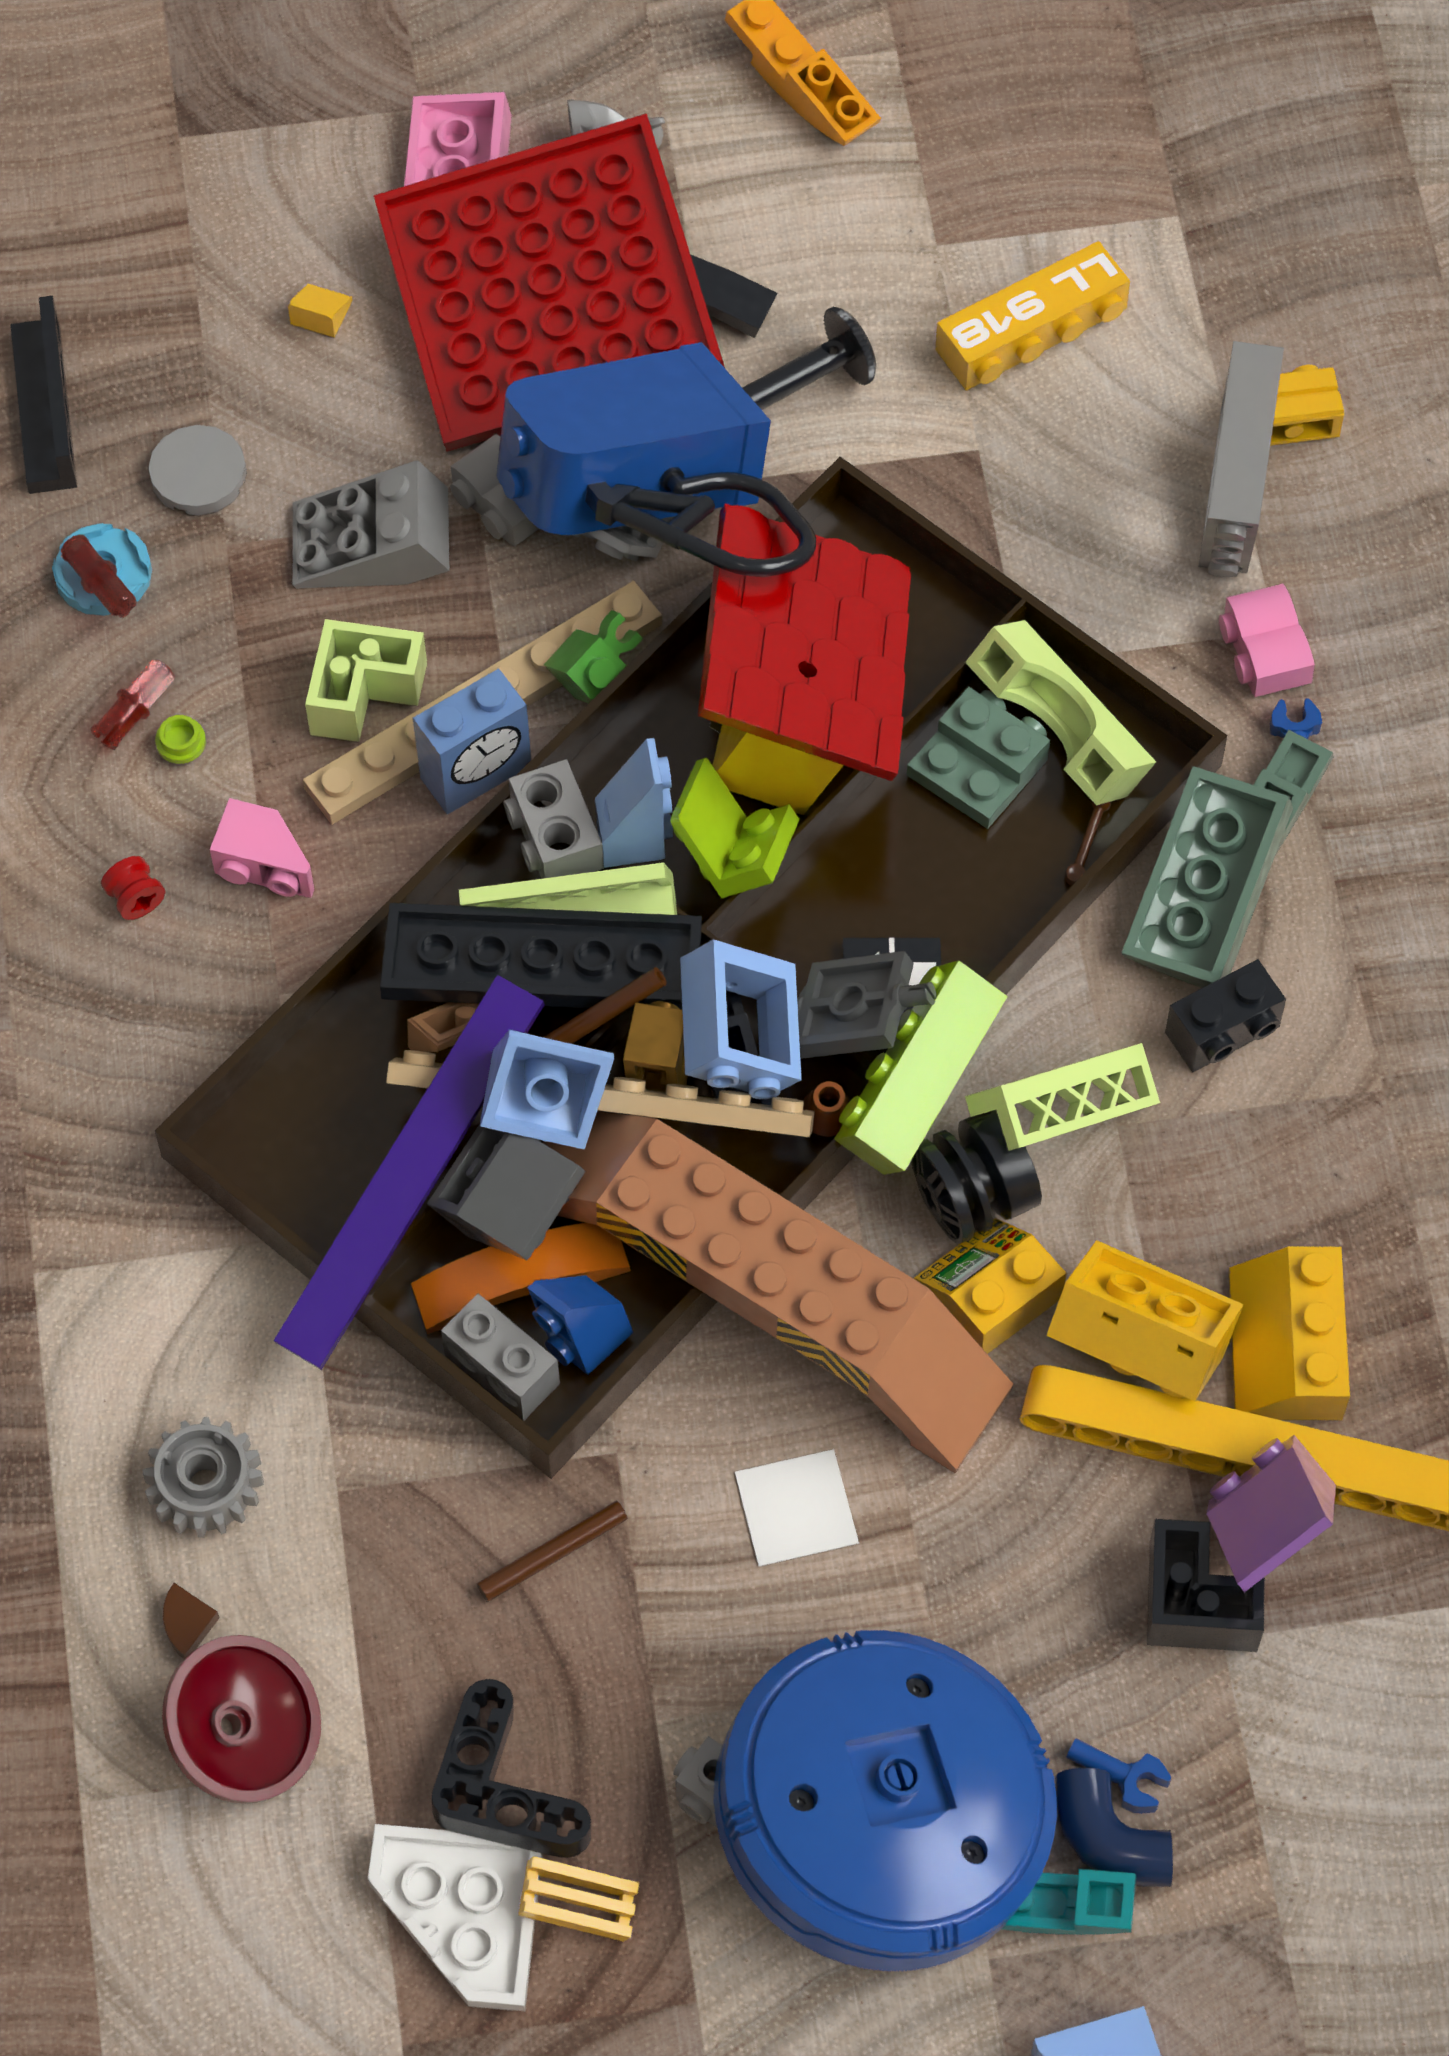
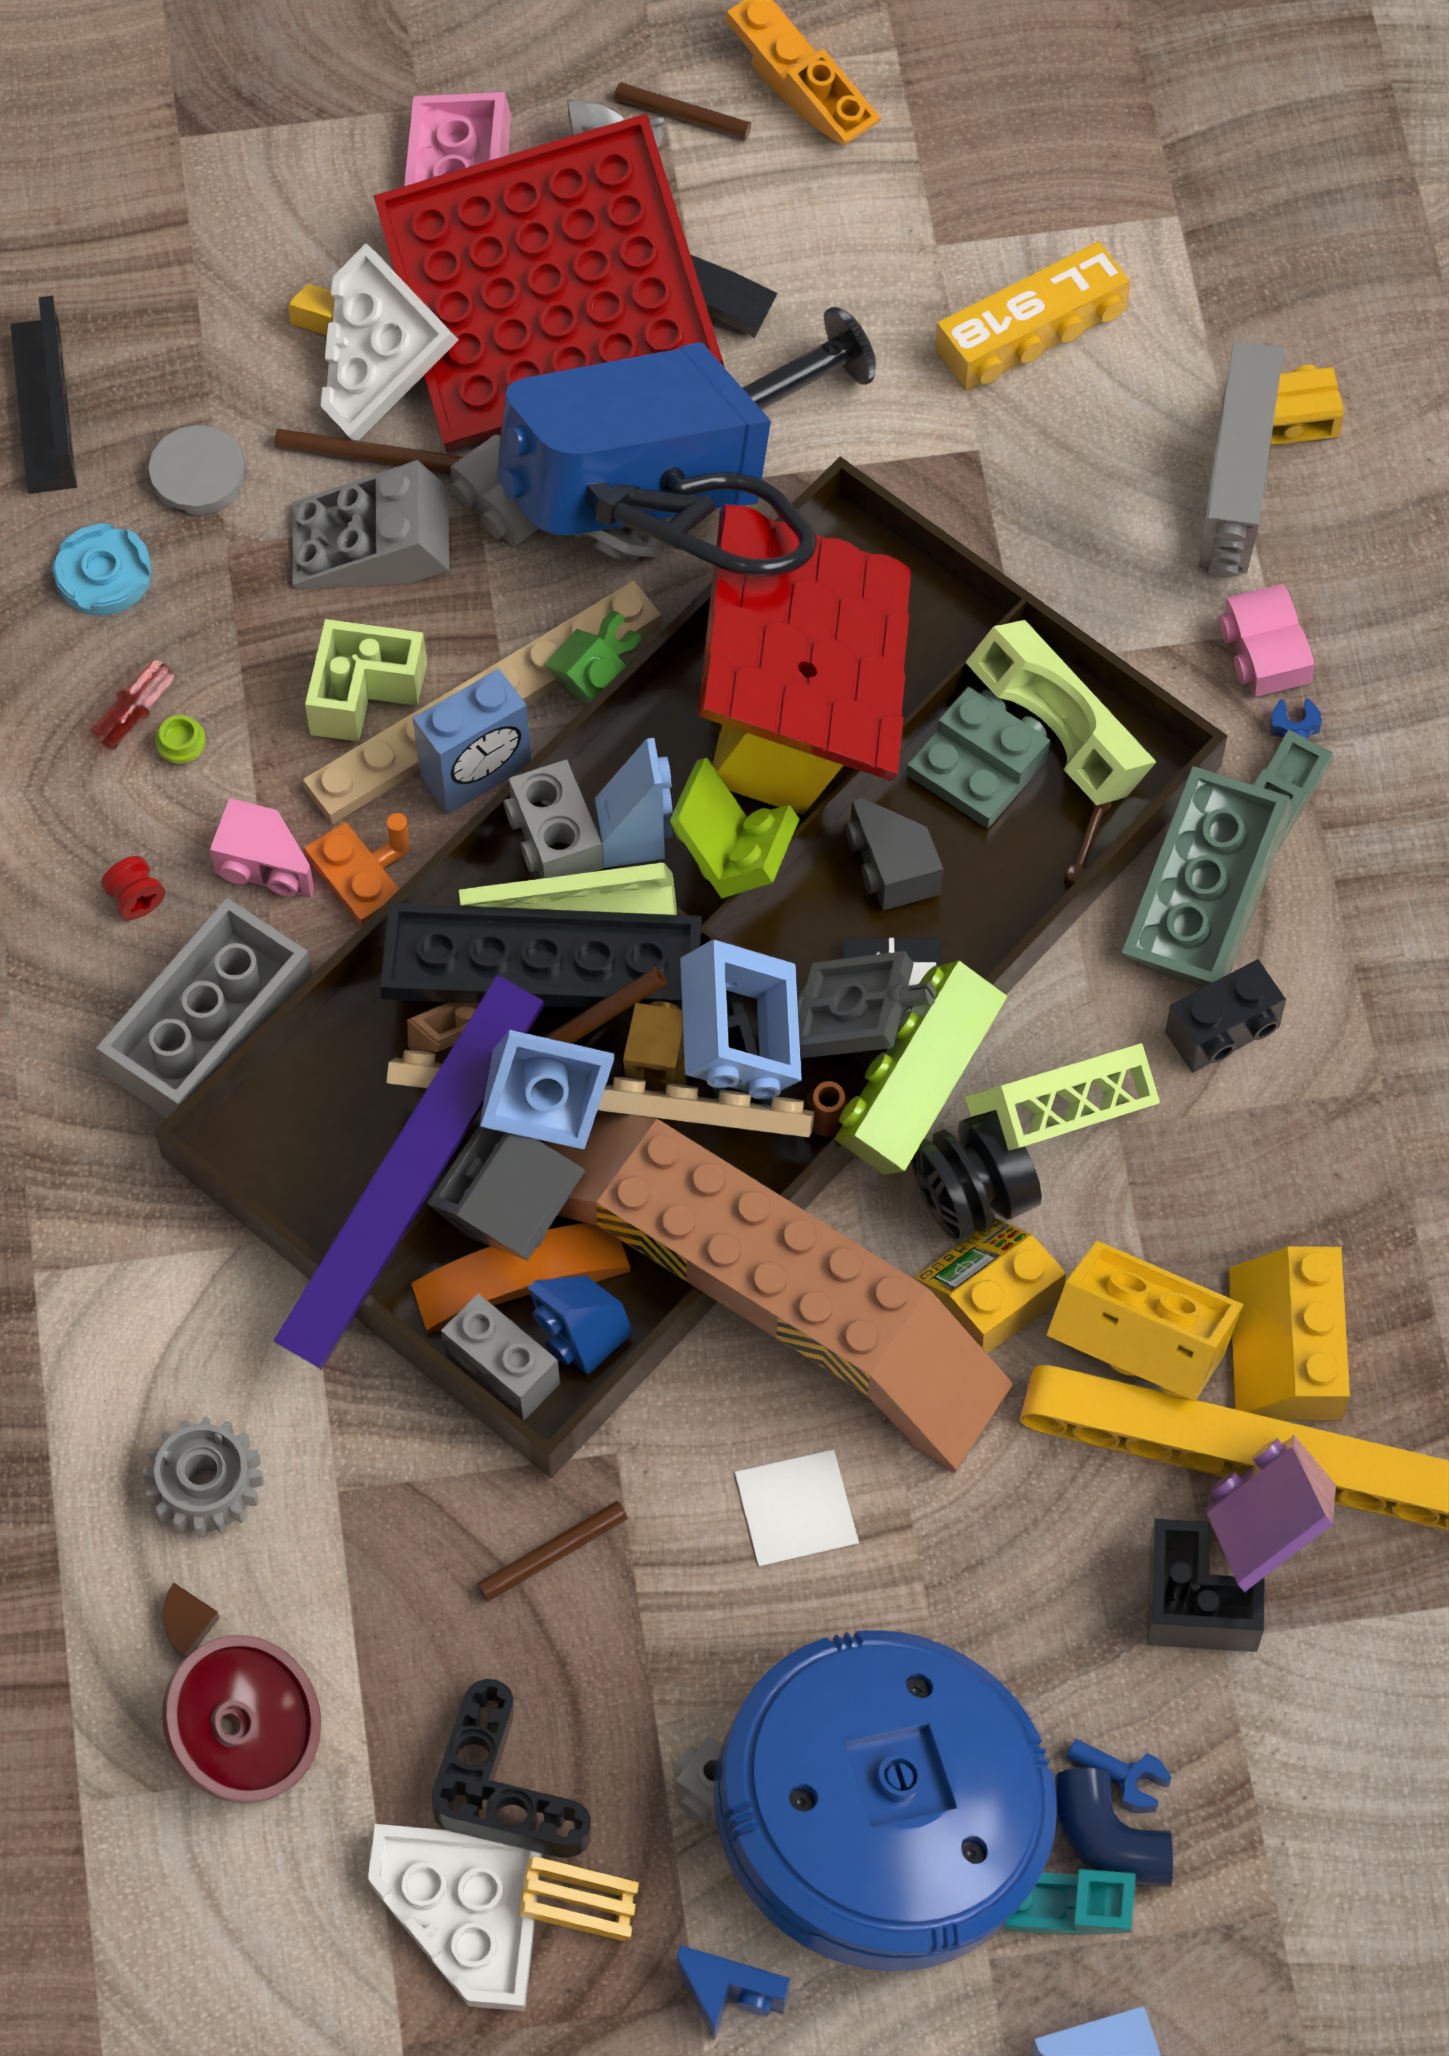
(98, 576): clear red axle -> none
(202, 1007): none -> light grey brick
(354, 871): none -> orange plate
(362, 450): none -> reddish brown bar
(377, 343): none -> white plate
(682, 111): none -> reddish brown bar
(716, 1979): none -> blue slope
(896, 855): none -> dark grey slope

